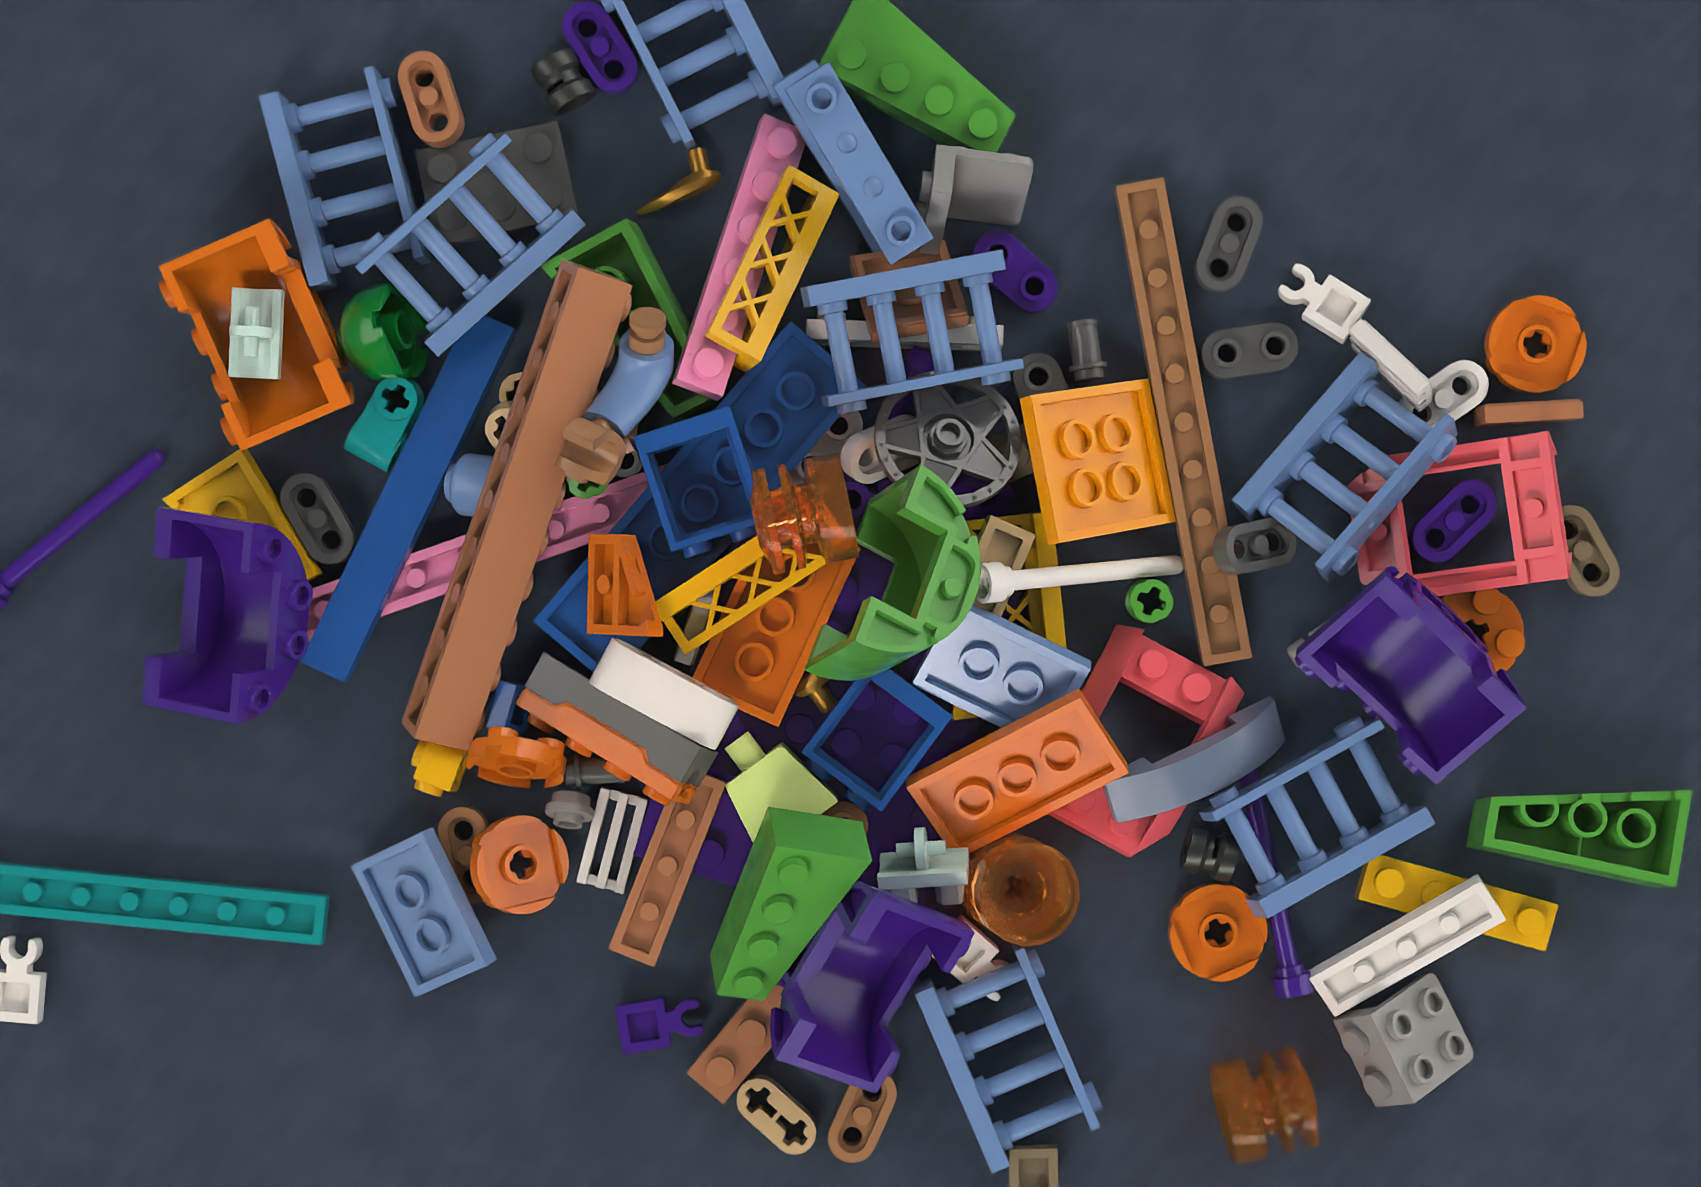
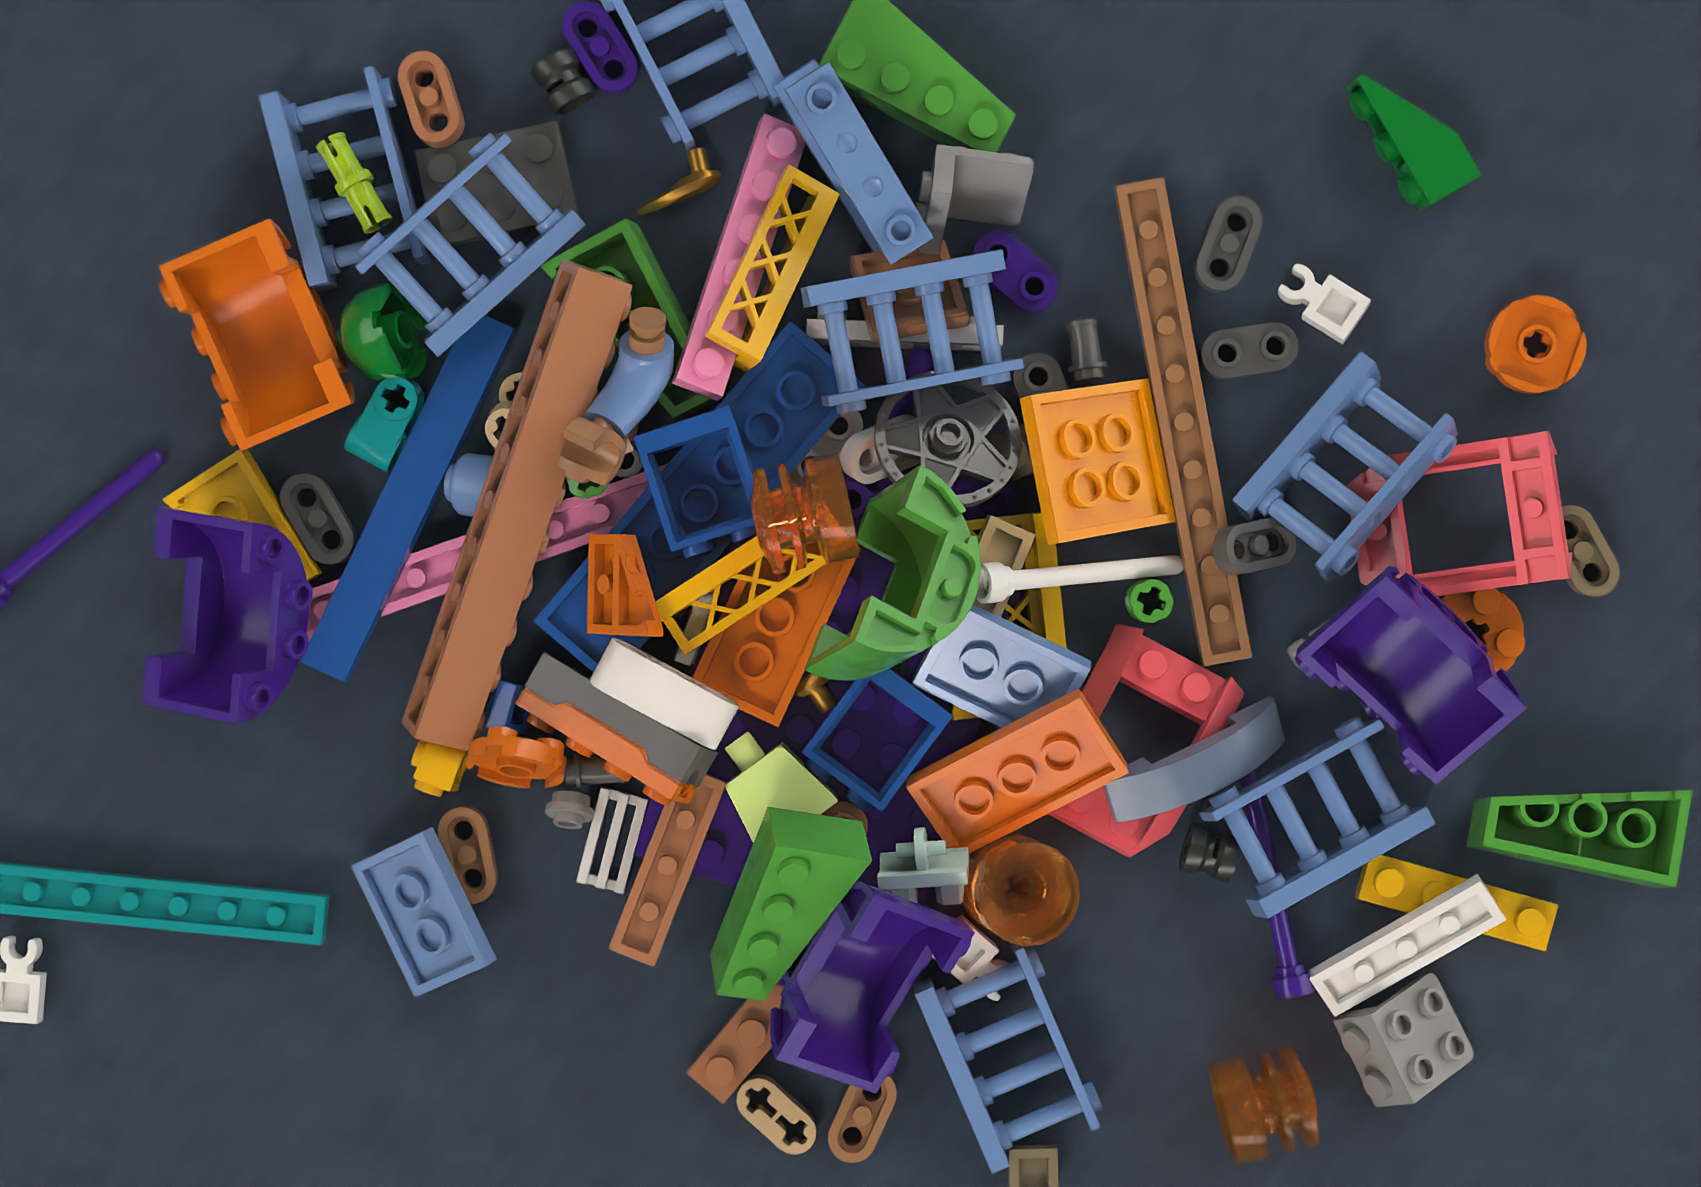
(256, 333): light aqua hips -> none
(354, 182): none -> lime pin
(491, 864): orange plate -> none
(649, 1024): dark purple plate -> none
(1205, 957): orange plate -> none
(1392, 365): white tile -> none
(1421, 148): none -> green slope
(1445, 399): white plate -> none
(1451, 522): dark purple plate -> none
(1528, 412): nougat tile -> none

